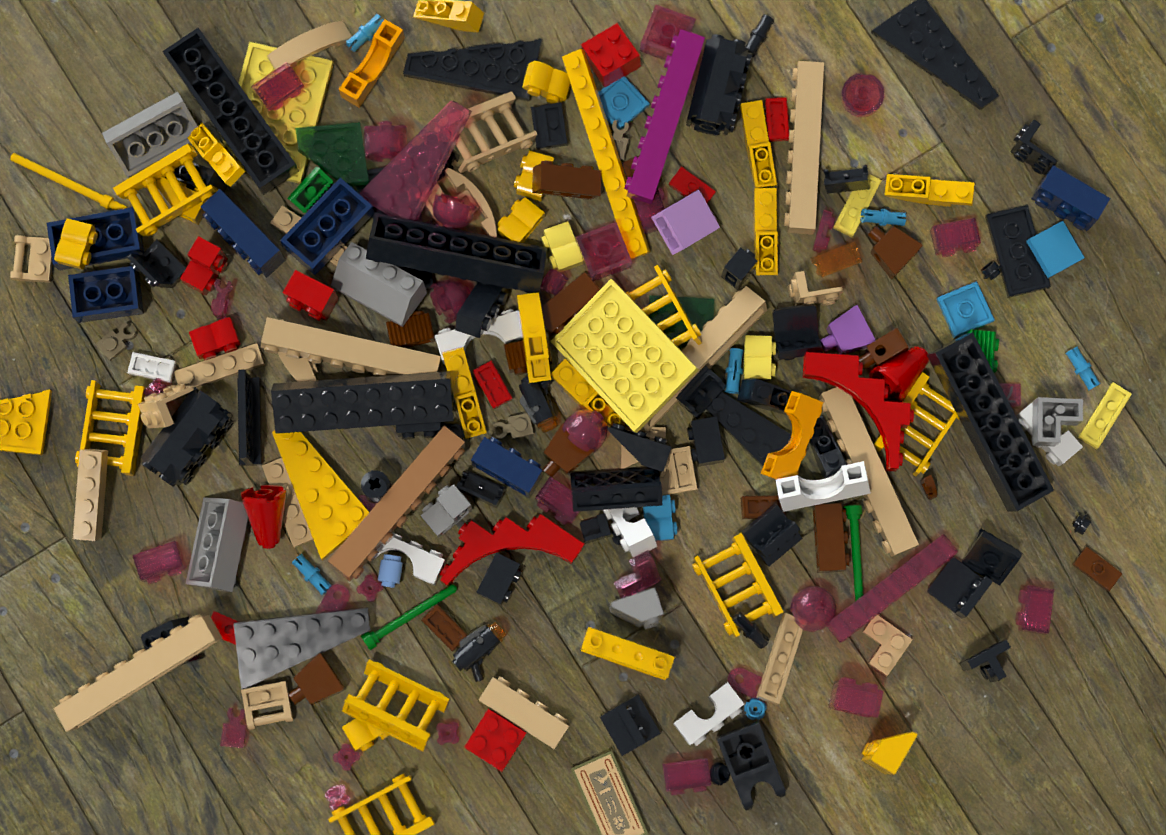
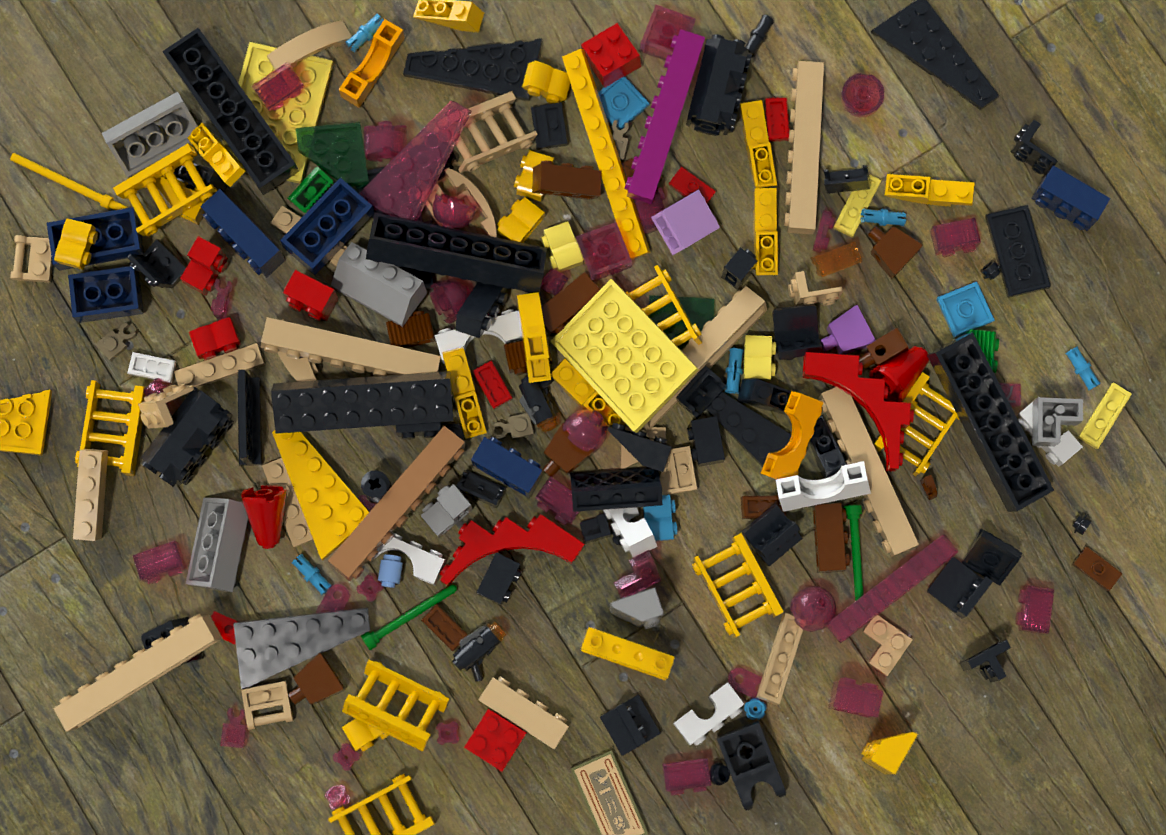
(750, 630): black axle -> none
(1055, 249): dark azure tile -> none

